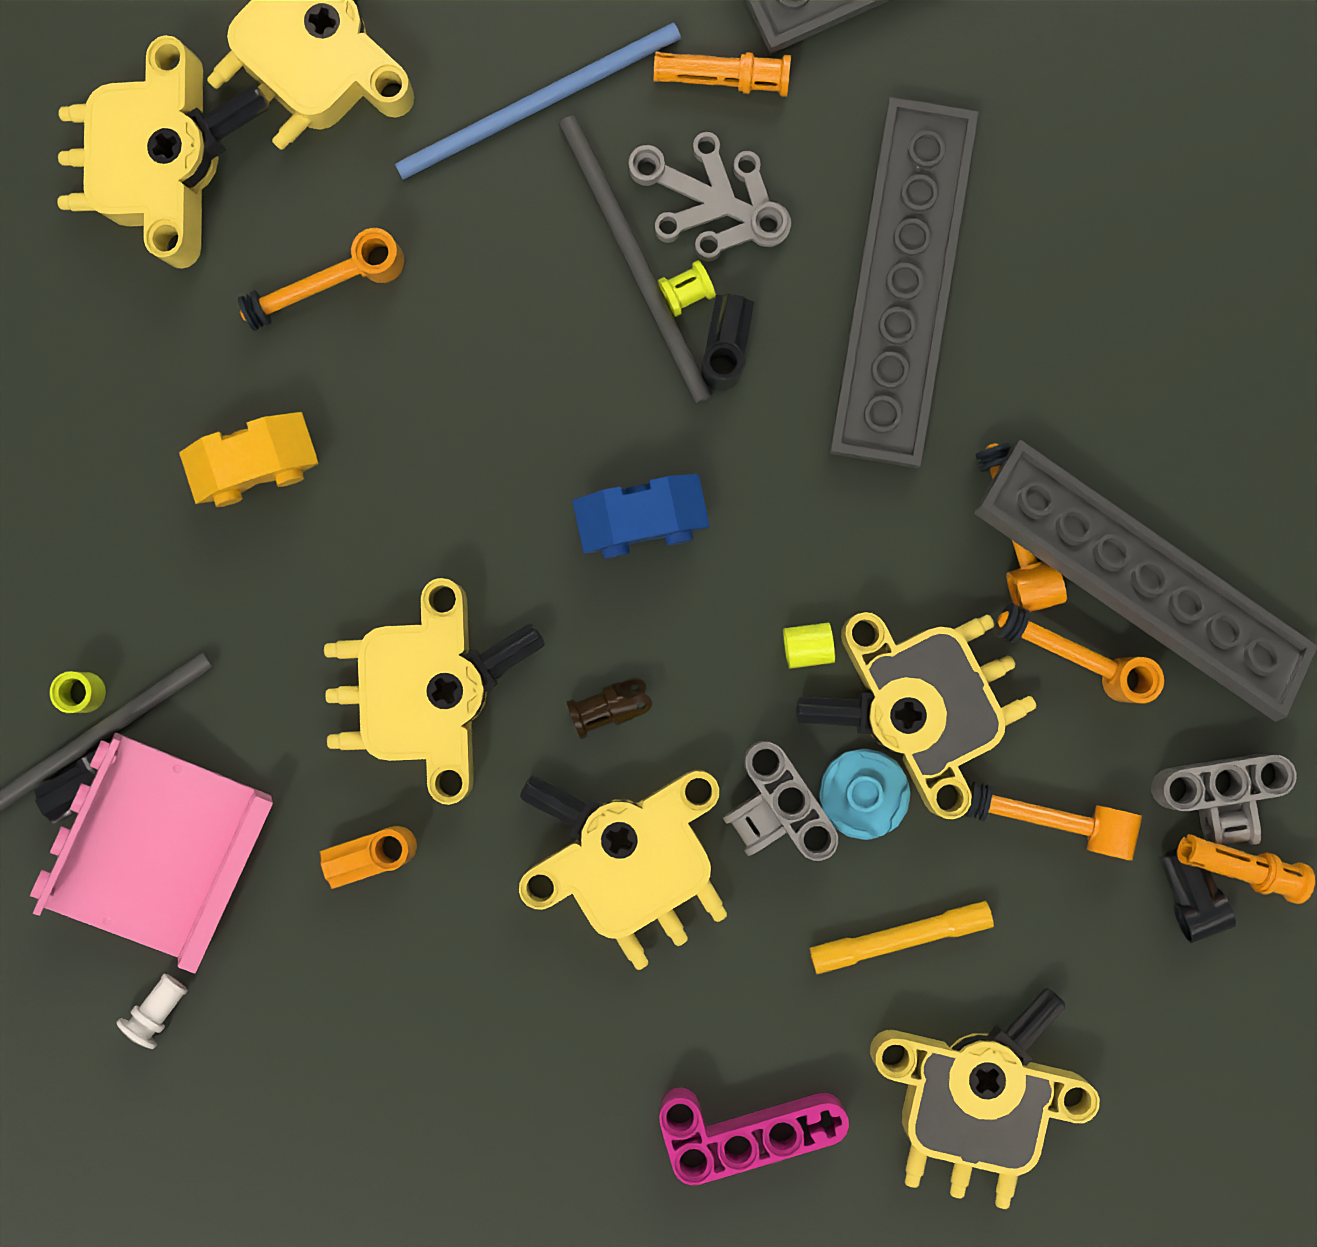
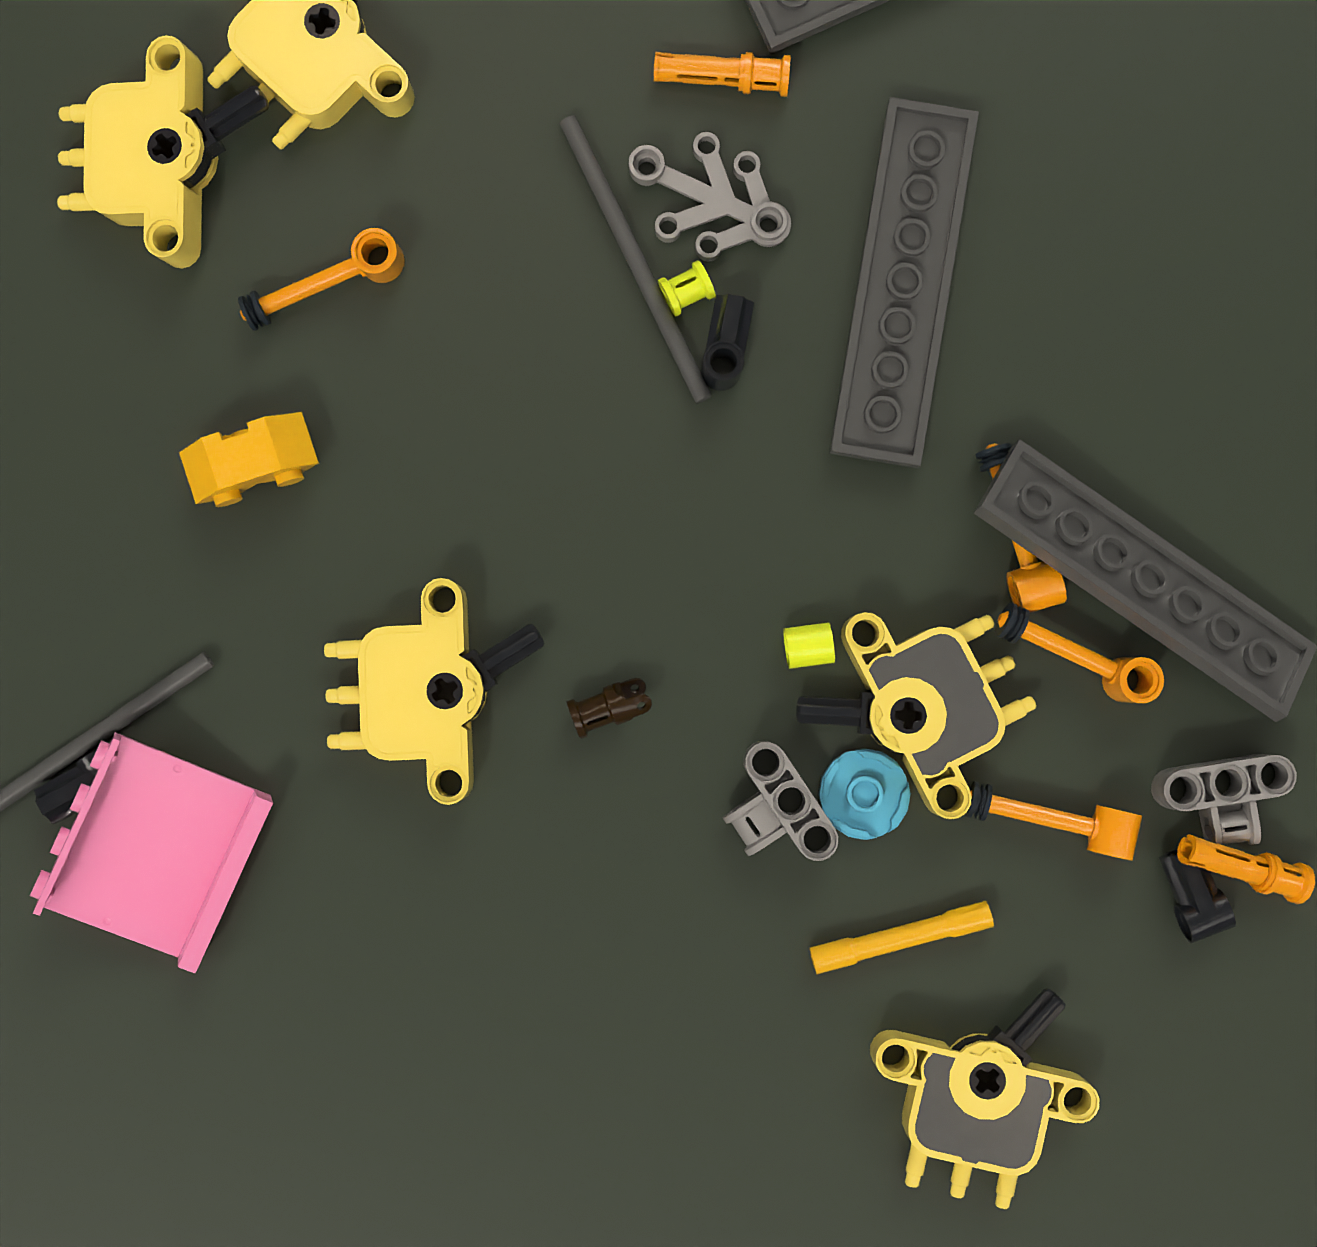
(61, 692): neon yellow beam -> none
(153, 1011): white pin -> none
(365, 856): light orange piece -> none
(538, 100): medium blue piece -> none
(637, 882): light yellow piece -> none
(658, 510): blue brick -> none
(754, 1127): dark pink beam -> none

